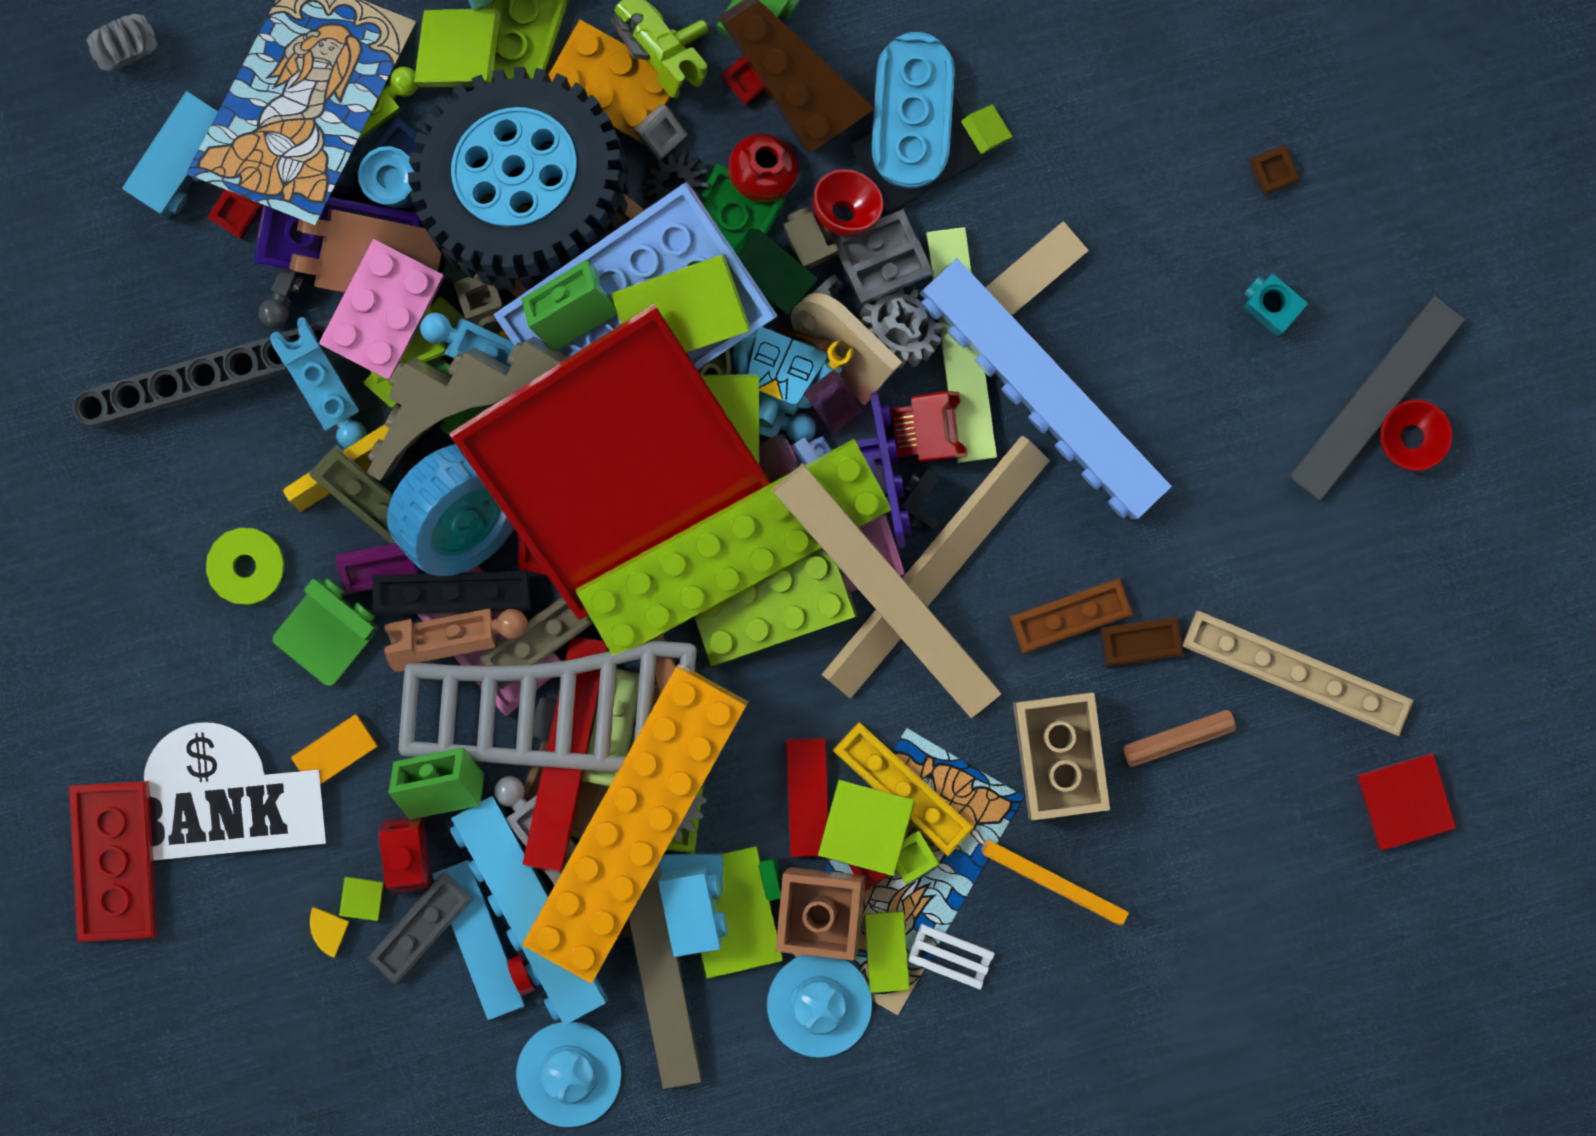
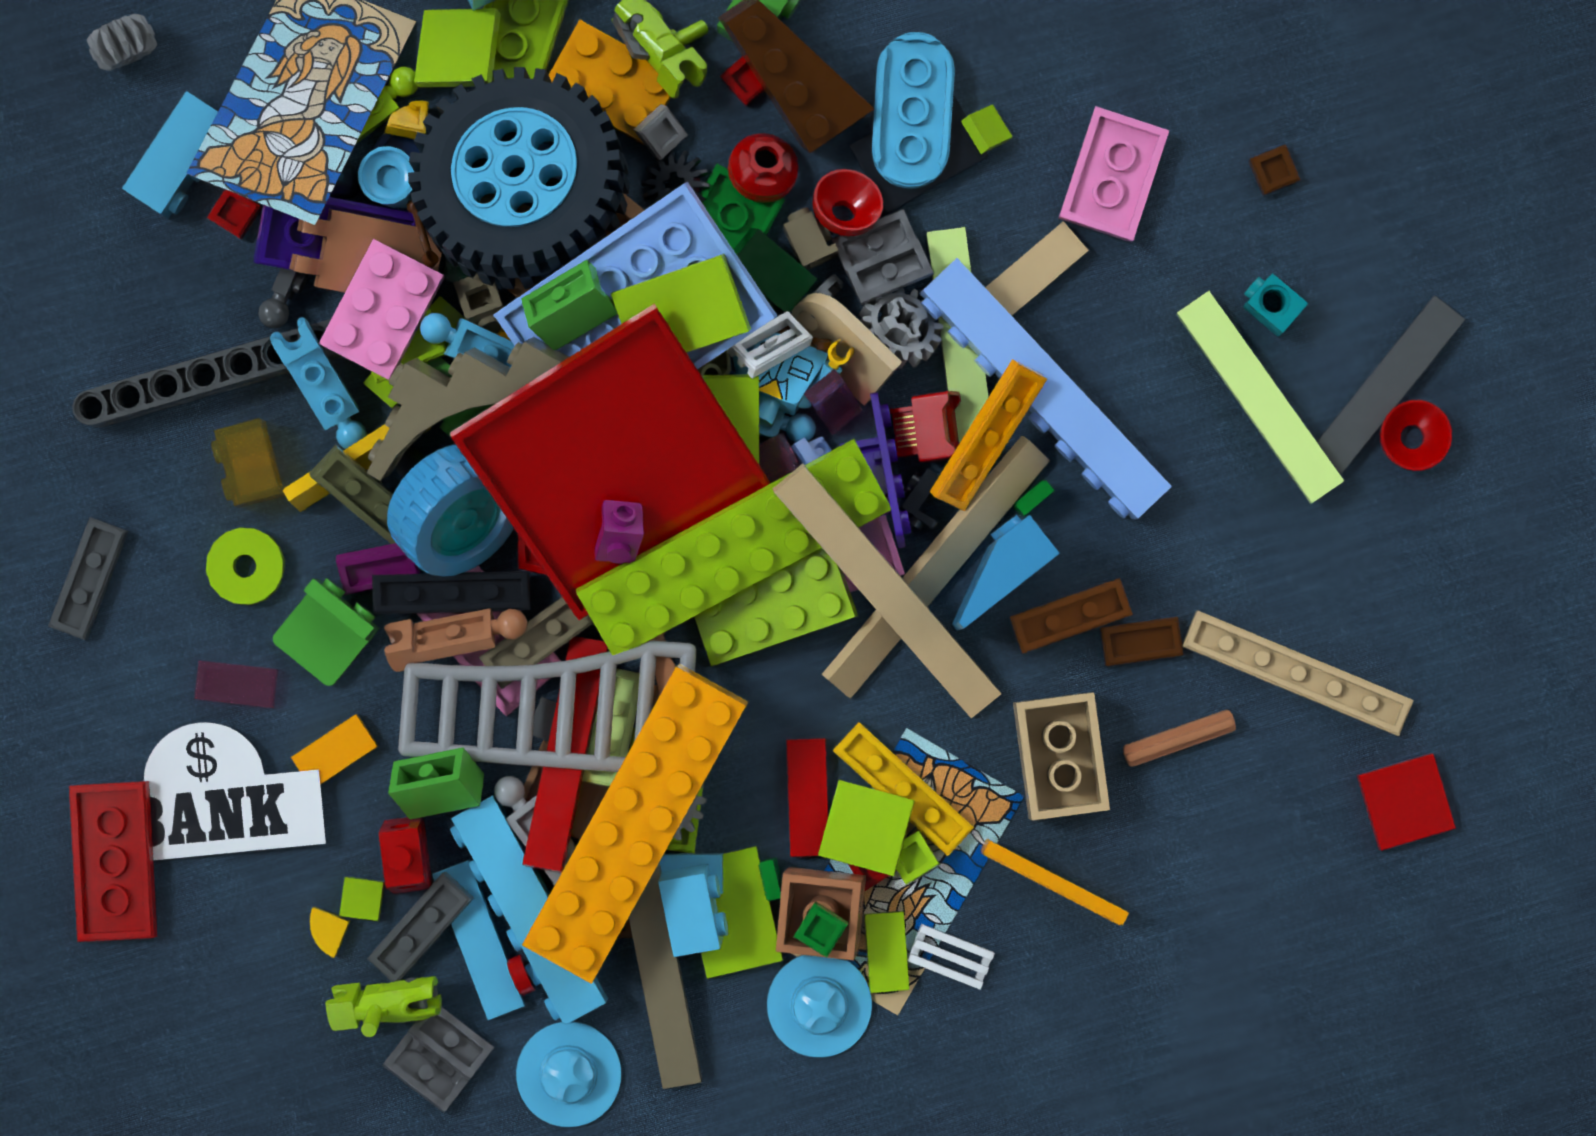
(88, 578): none -> dark grey tile
(236, 684): none -> clear pink tile
(248, 463): none -> clear yellow brick
(383, 1002): none -> lime piece
(408, 120): none -> yellow tile
(429, 258): none -> reddish brown hinge
(438, 1058): none -> flat silver slope
(620, 532): none -> magenta bracket
(764, 363): none -> white tile
(821, 929): none -> green tile
(988, 435): none -> light orange tile
(1011, 559): none -> dark azure slope
(1033, 498): none -> green tile
(1113, 174): none -> bright pink plate
(1260, 397): none -> yellowish green tile

